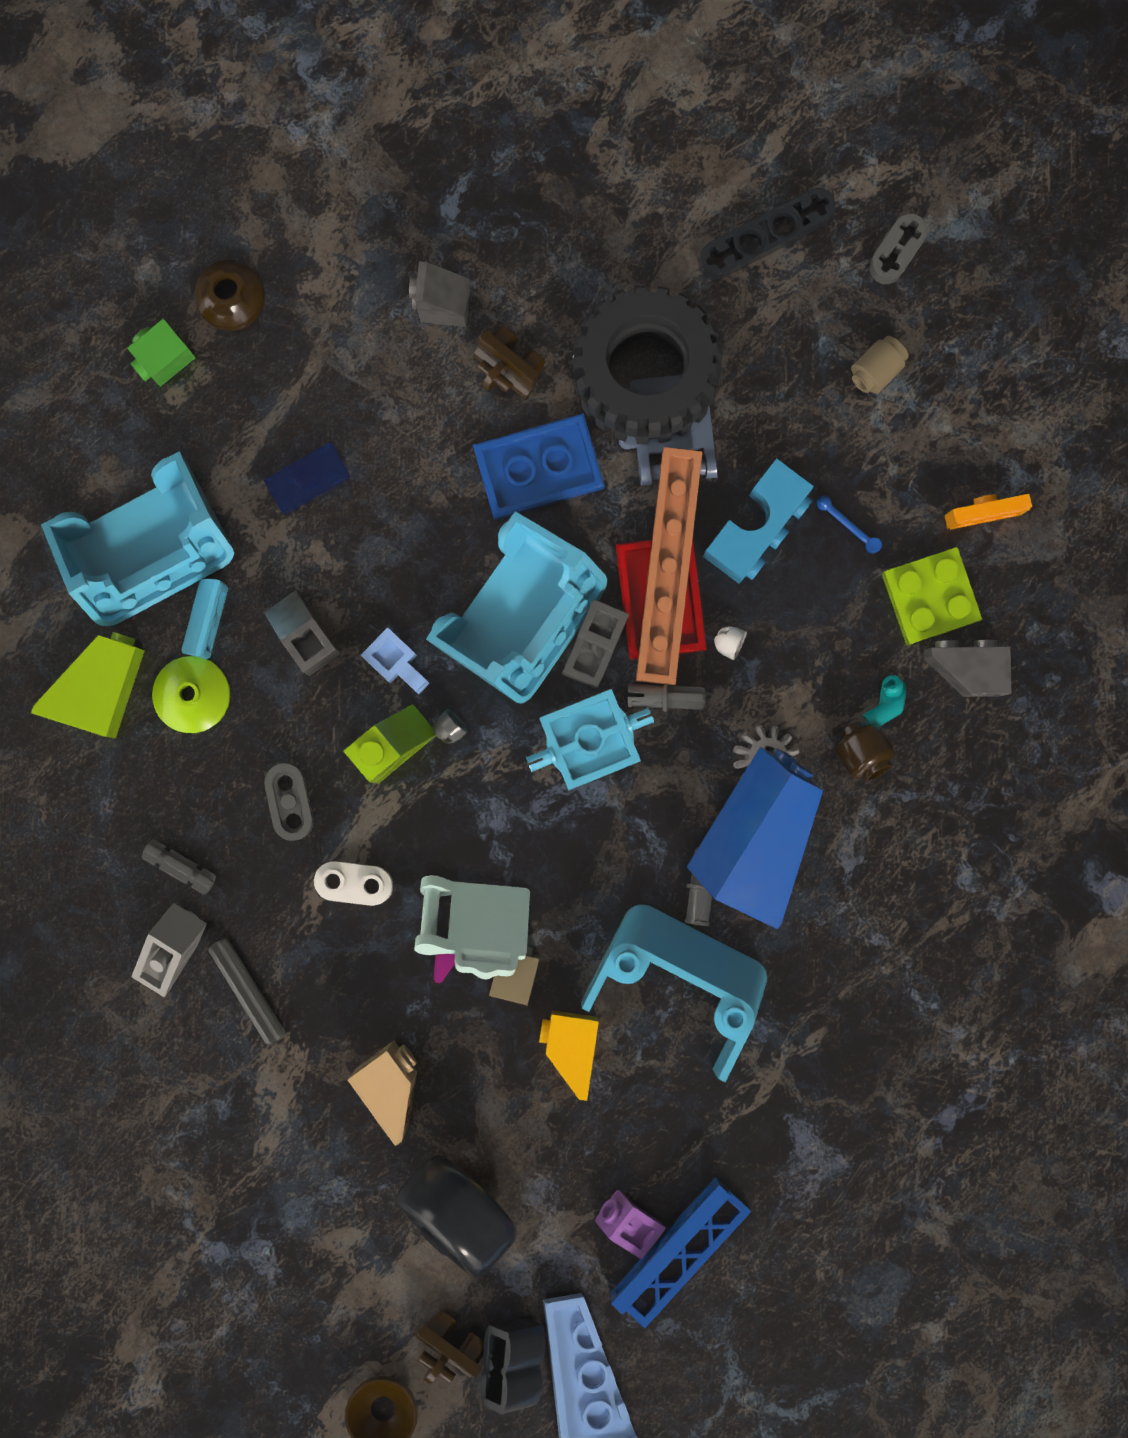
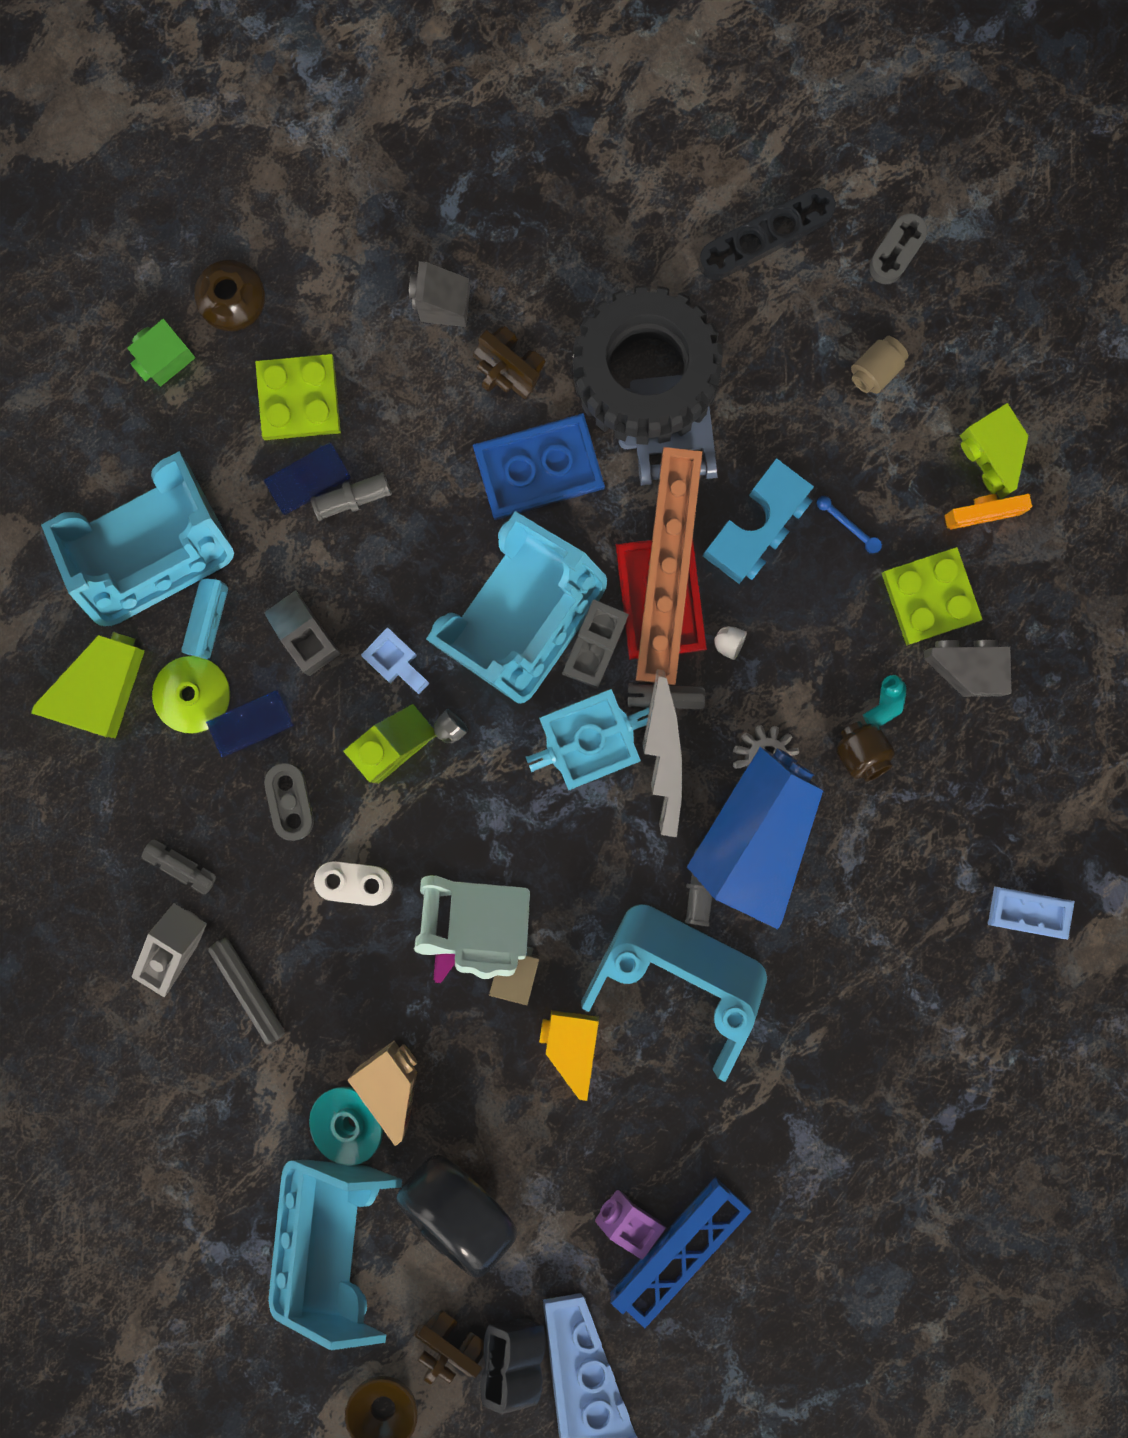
(250, 723): none -> clear blue plate
(297, 397): none -> lime plate
(315, 1251): none -> medium azure windscreen
(336, 1136): none -> teal dish
(351, 496): none -> dark grey pin
(663, 741): none -> light grey slope
(998, 448): none -> lime slope
(1031, 913): none -> light blue plate

